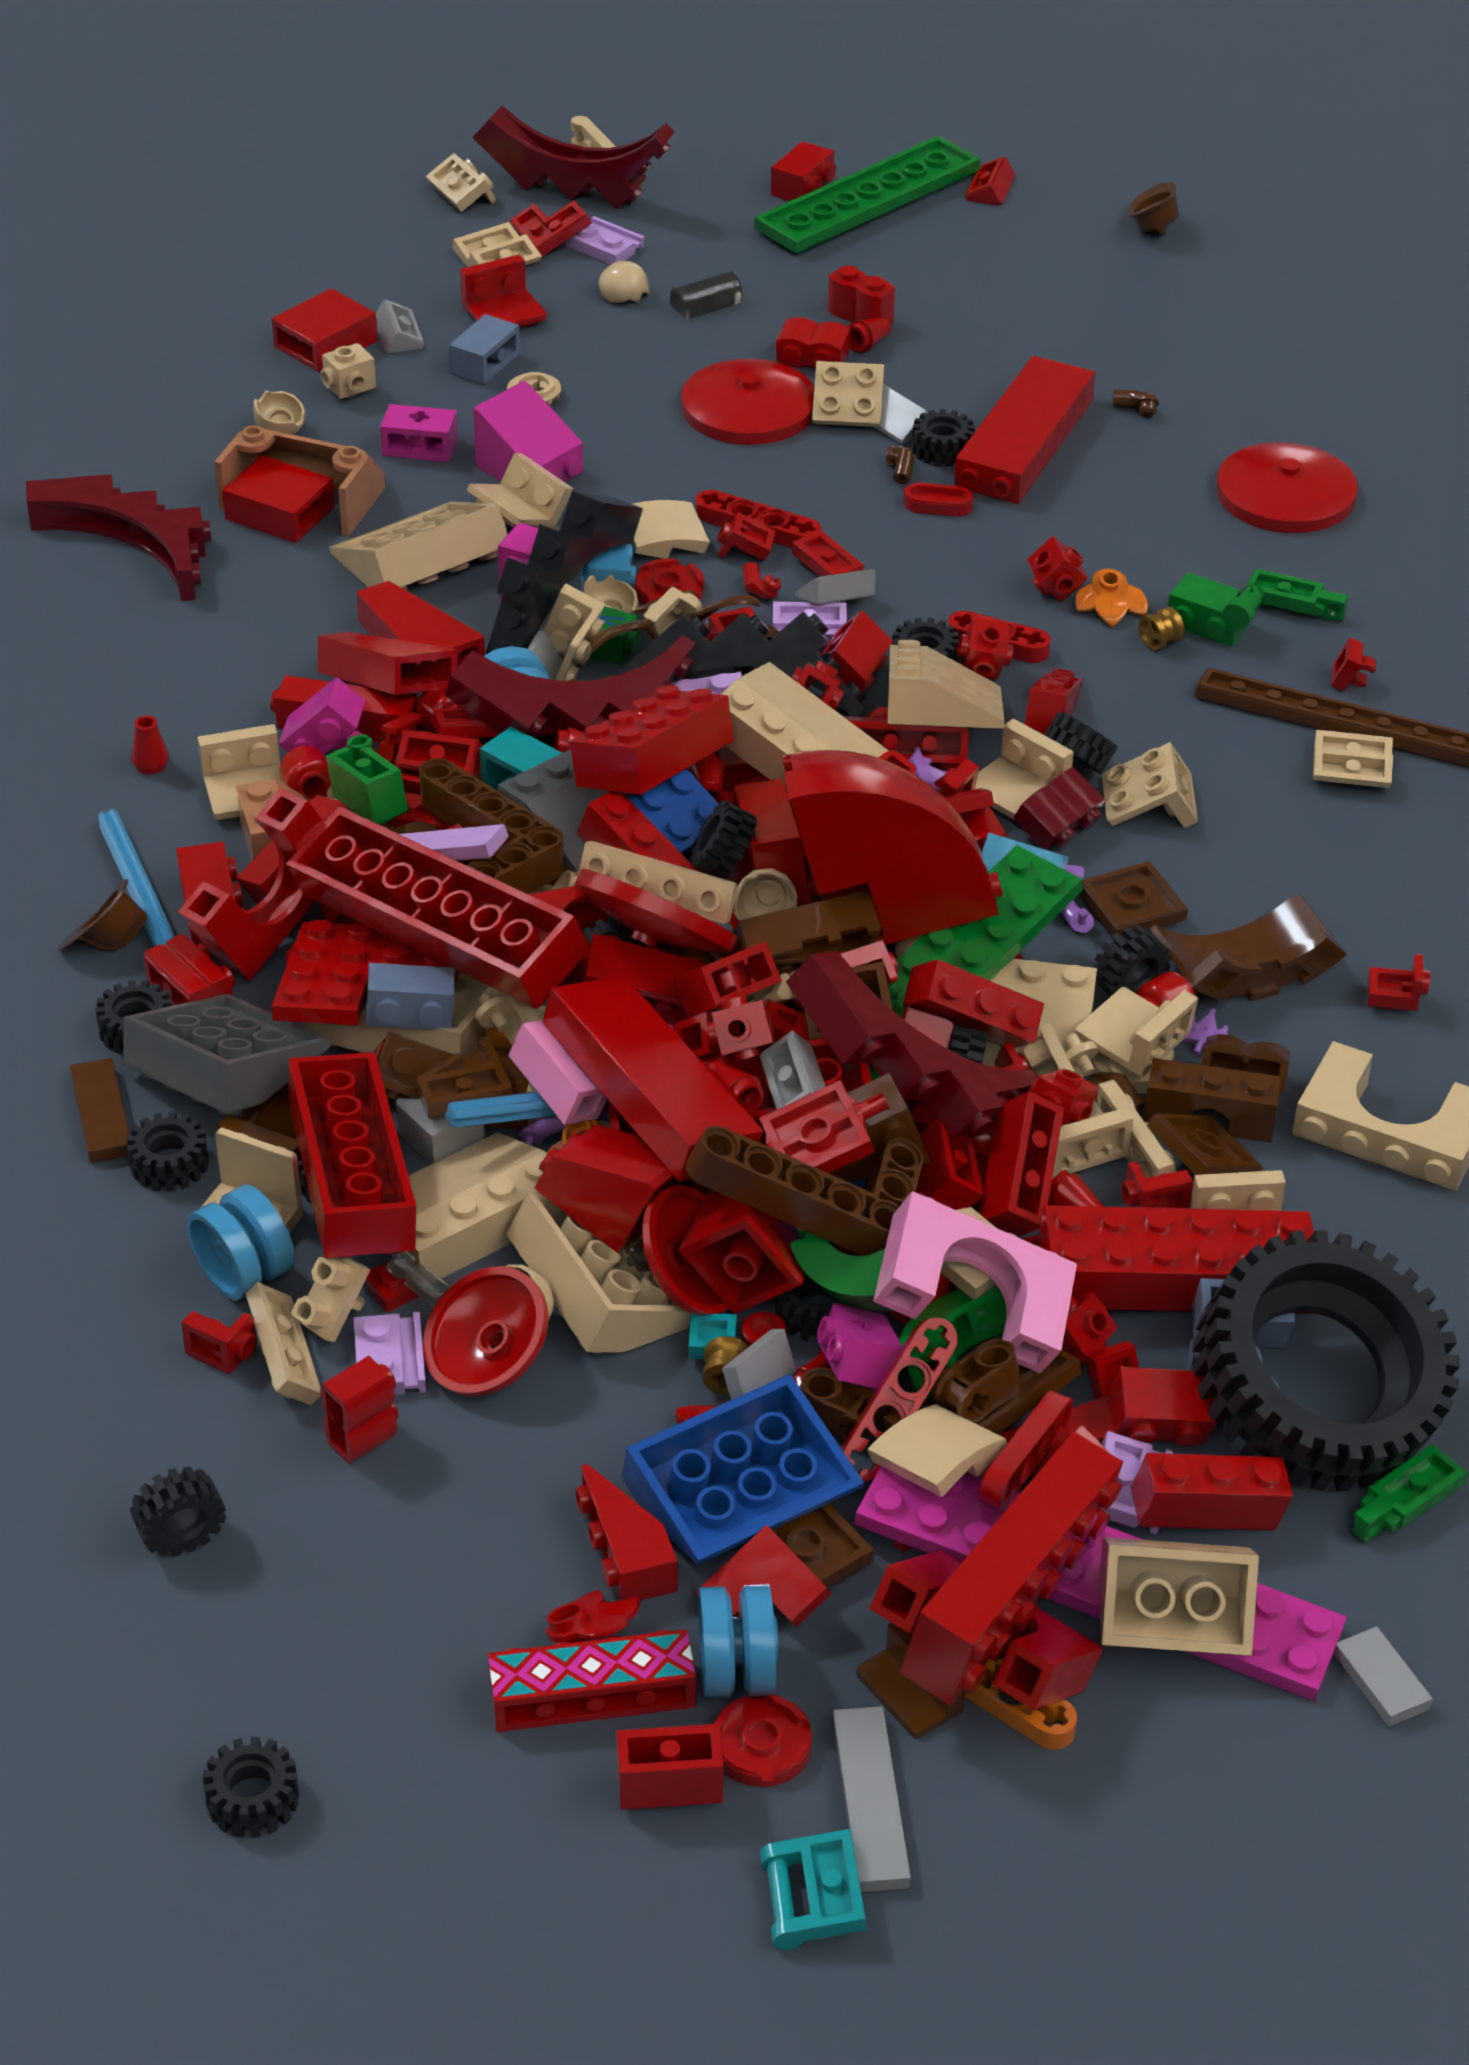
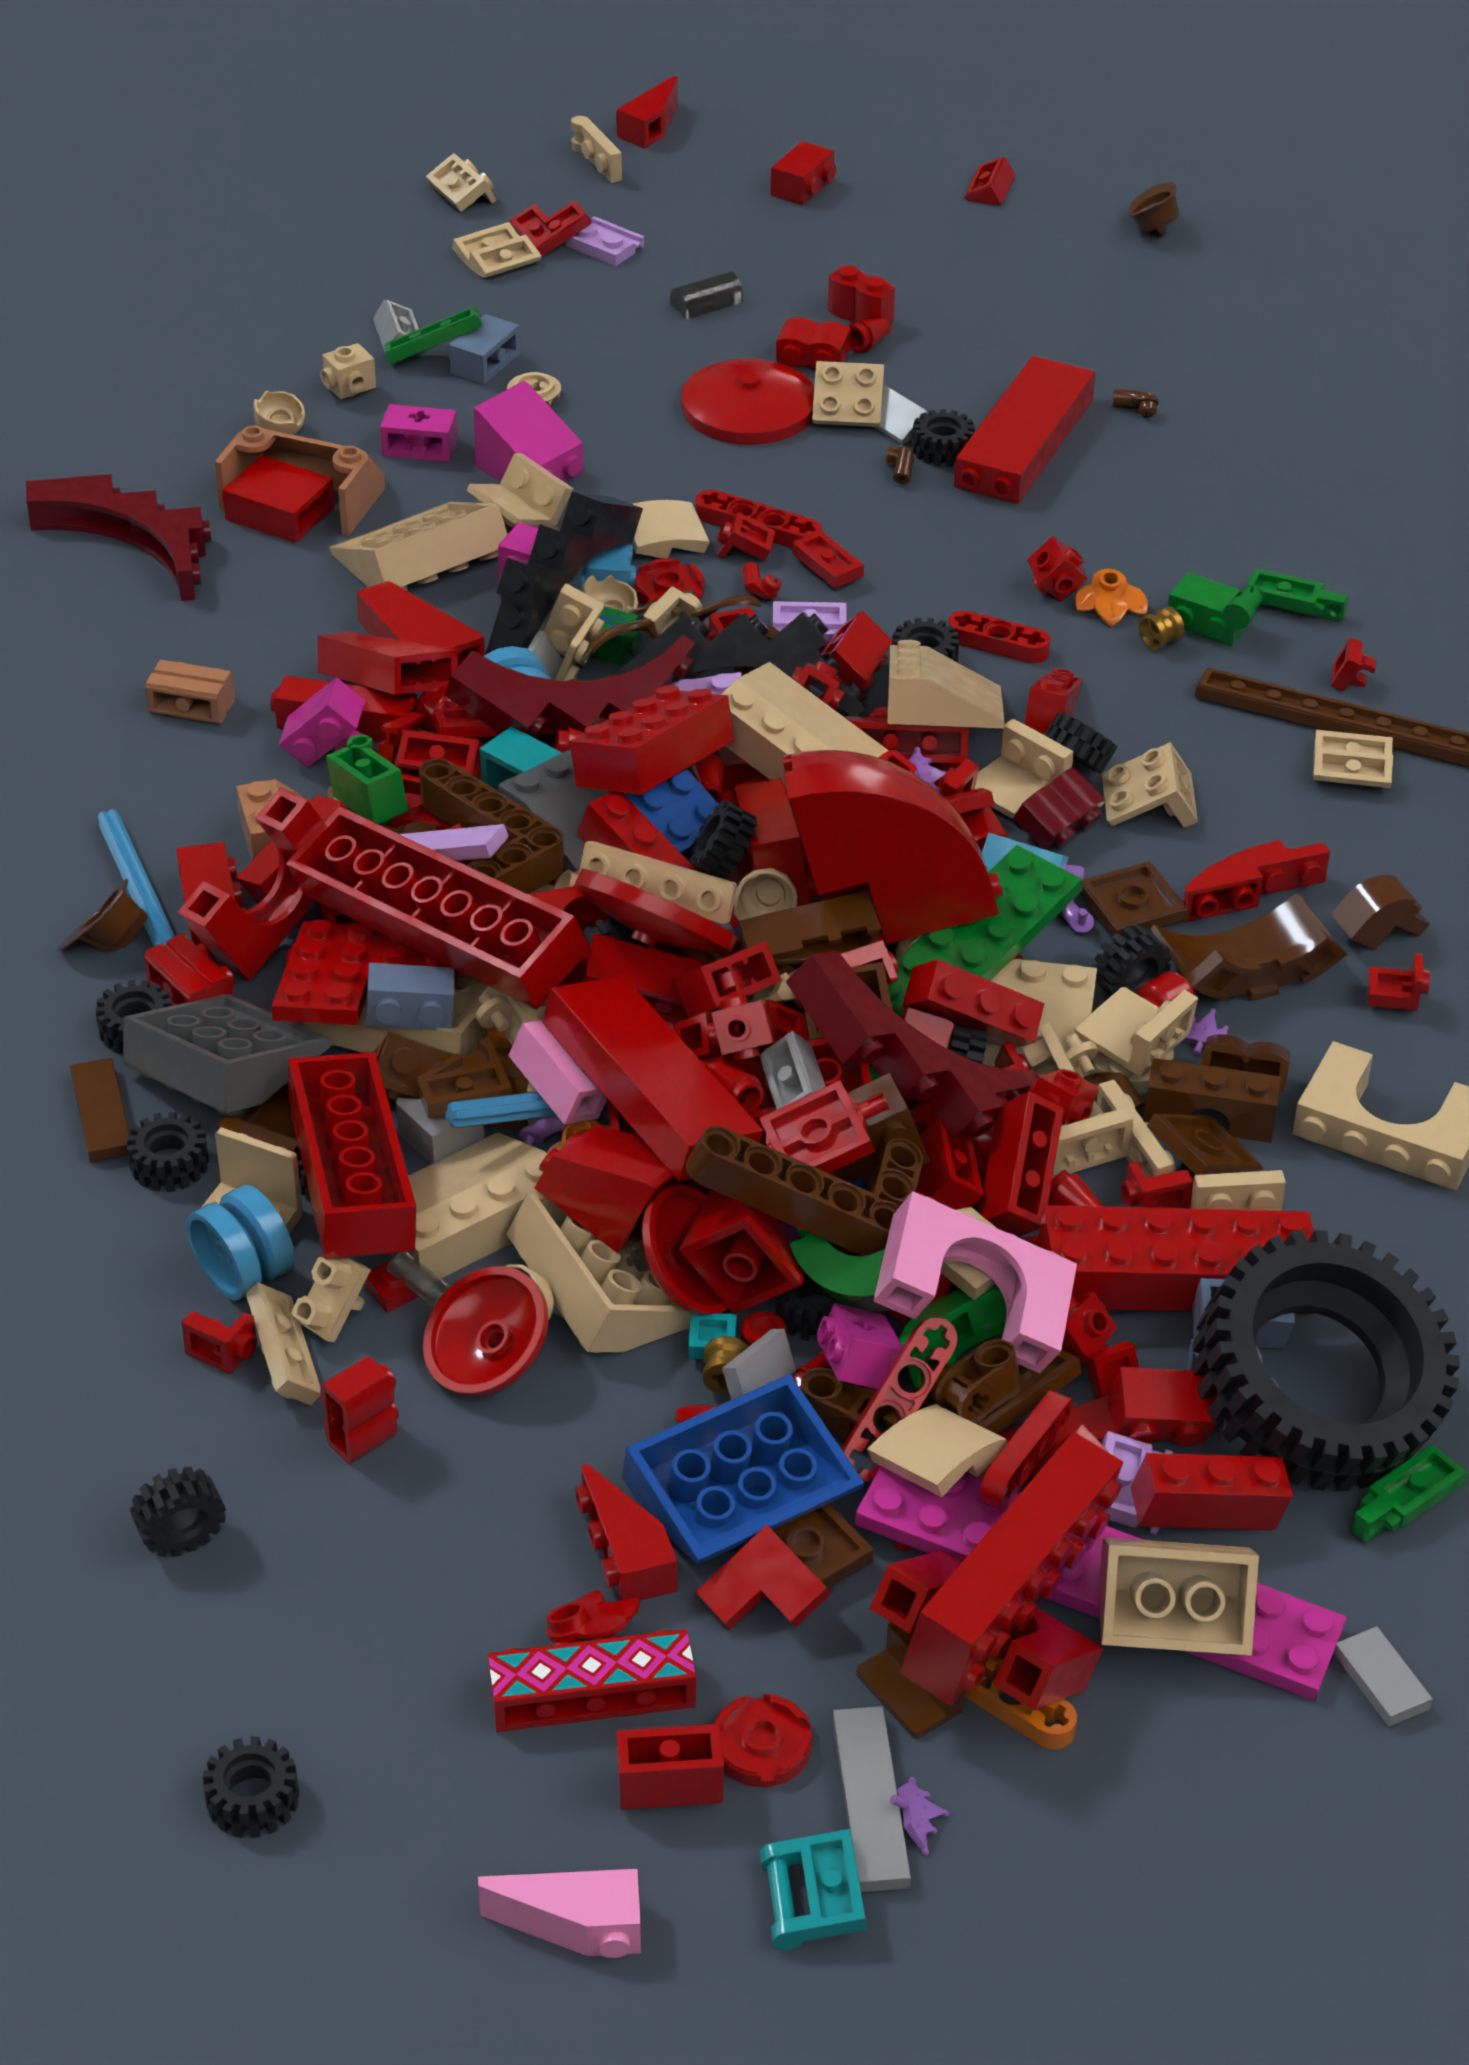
(148, 748): red cone -> none
(190, 691): none -> nougat brick
(237, 760): tan bracket -> none
(305, 771): red head -> none
(322, 327): red brick -> none
(395, 1344): lavender plate -> none
(432, 335): none -> green tile
(500, 291): red bracket -> none
(573, 168): dark red arch -> none
(576, 1910): none -> bright pink slope
(623, 282): tan hair -> none
(648, 115): none -> red slope
(736, 1641): dark azure wheel -> none
(838, 587): light grey slope -> none
(866, 194): green plate -> none
(917, 1812): none -> medium lavender piece
(938, 499): red tile -> none
(985, 654): red brick -> none
(1243, 877): none -> red slope
(1286, 487): red dish -> none
(1376, 908): none -> reddish brown brick

